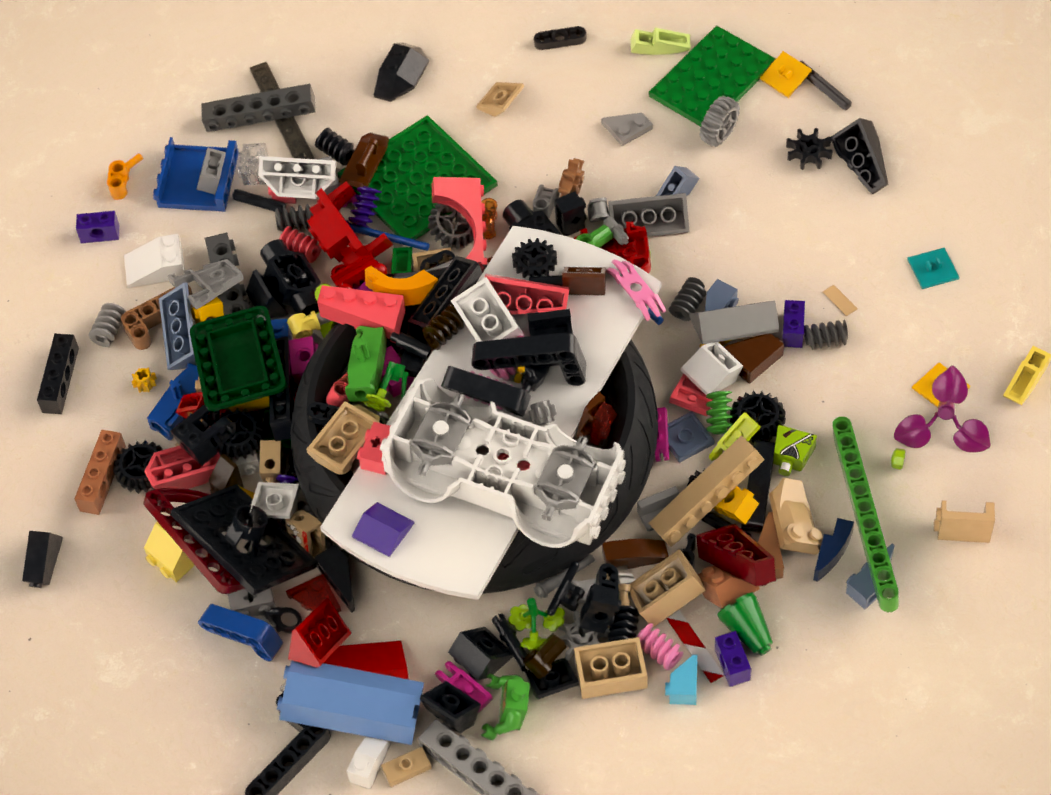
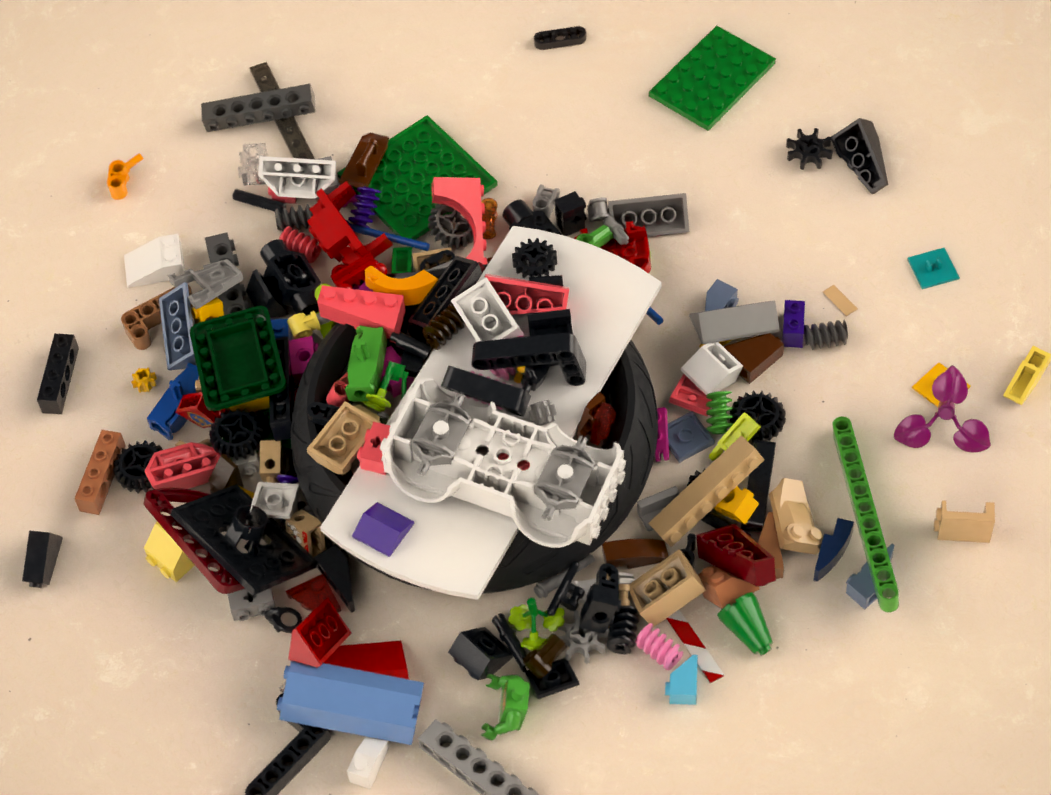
(97, 226): dark purple brick -> none
(106, 324): light grey piece -> none
(181, 175): blue panel -> none
(198, 441): black brick -> none
(211, 171): light grey brick -> none
(243, 629): blue beam -> none
(335, 146): black piece -> none
(400, 71): black wedge -> none
(406, 766): tan plate -> none
(451, 706): black slope -> none
(465, 683): dark pink hinge -> none
(499, 97): tan slope -> none
(572, 177): medium nougat gear -> none
(585, 280): reddish brown slope -> none
(610, 668): tan slope -> none
(627, 127): light grey wing -> none
(642, 297): bright pink piece -> none
(659, 42): yellowish green slope -> none
(679, 181): sand blue slope -> none
(688, 299): dark grey piece -> none
(719, 121): light grey gear -> none
(732, 658): dark purple brick -> none
(785, 74): yellow piece -> none
(792, 449): lime torso -> none
(828, 89): black axle -> none
(898, 458): lime tile -> none

